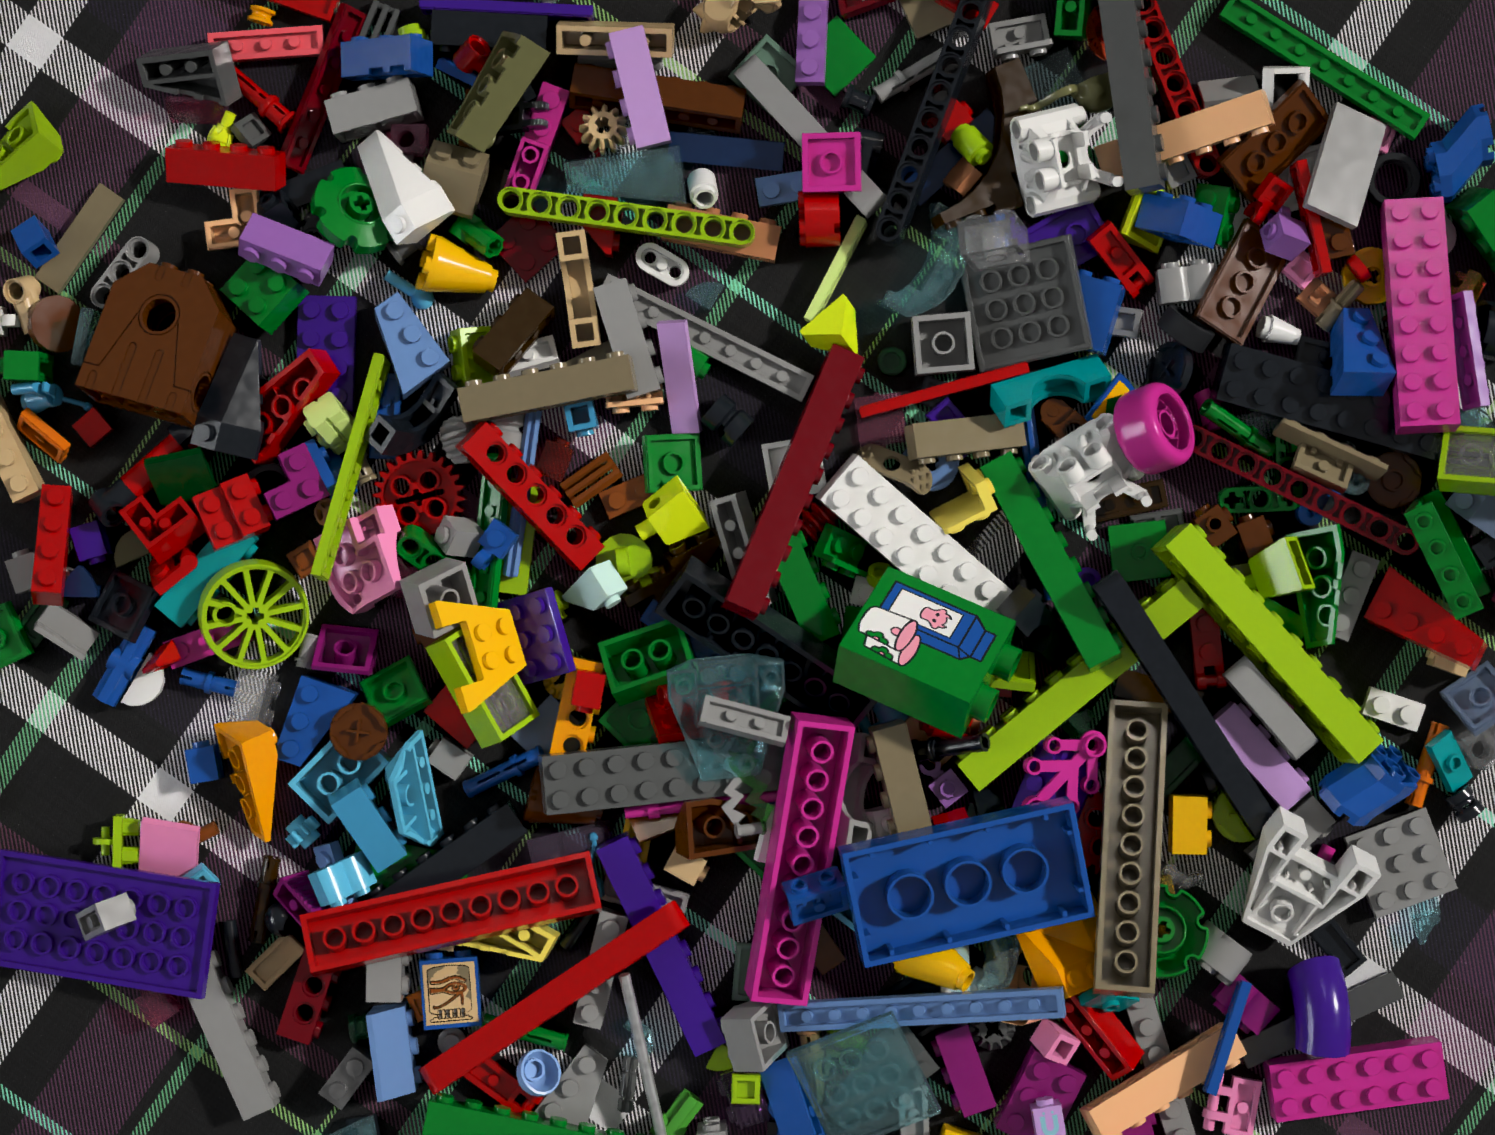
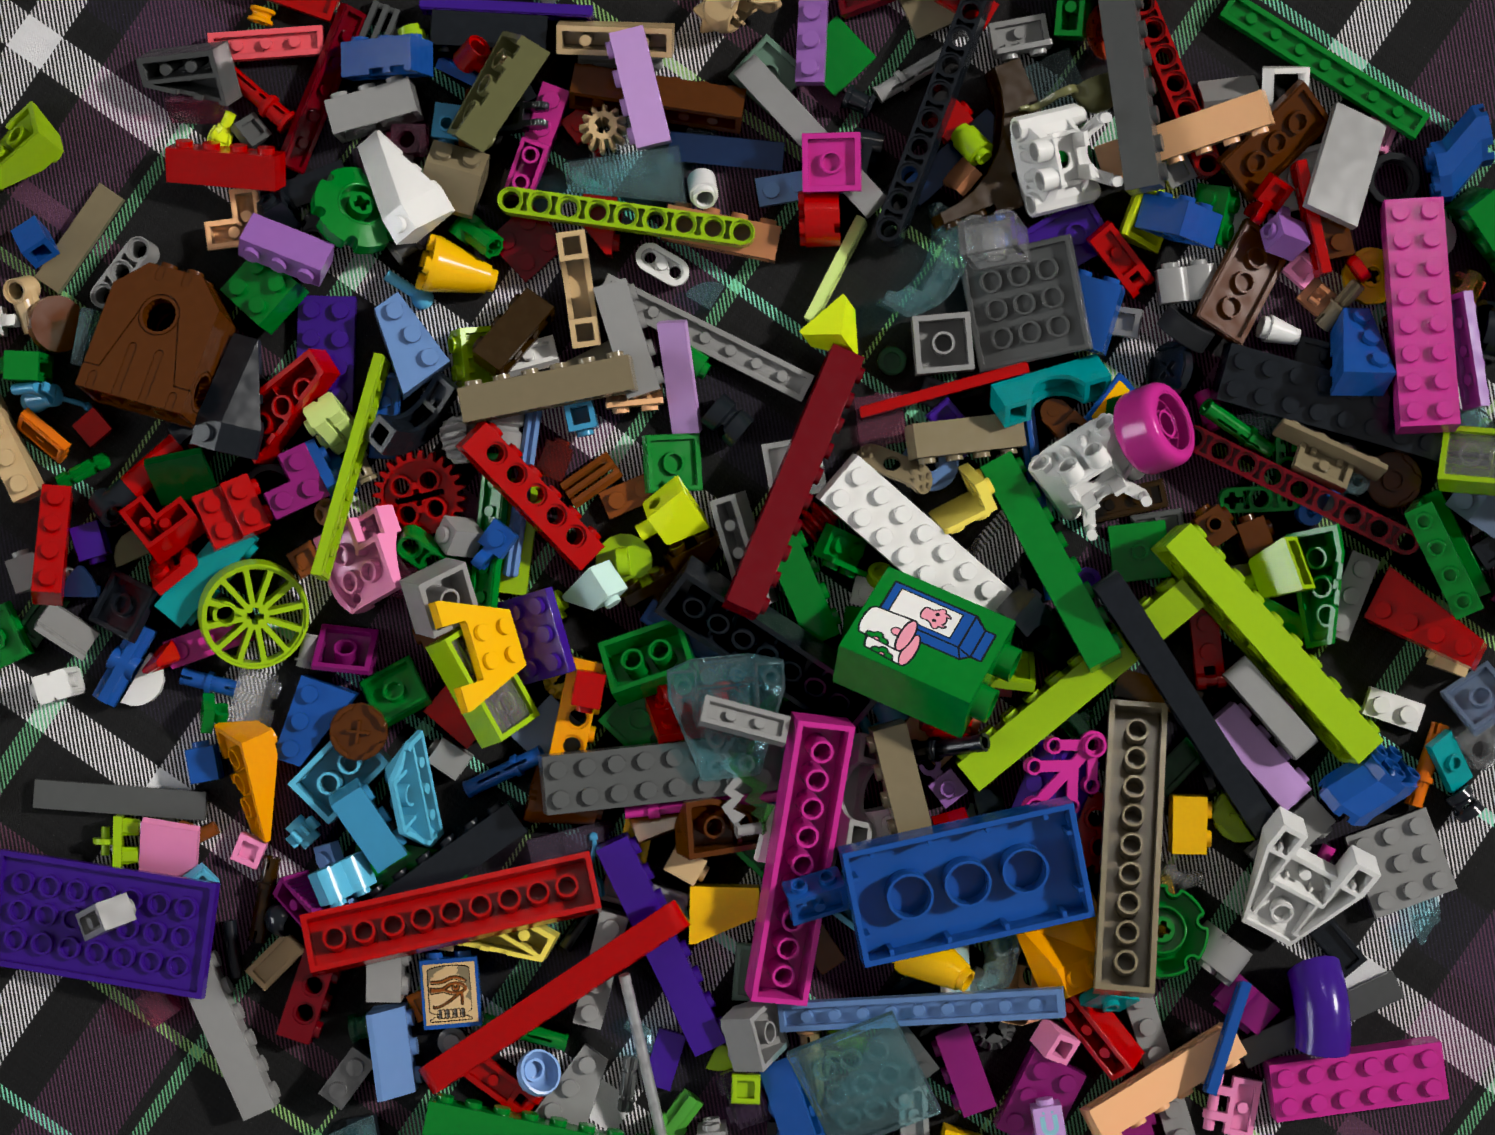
(58, 685): none -> white brick
(83, 470): none -> green axle
(120, 799): none -> dark grey tile
(211, 713): none -> green tile
(249, 850): none -> bright pink plate
(442, 119): none -> dark azure brick
(666, 1056): none -> dark purple tile
(720, 908): none -> yellow slope

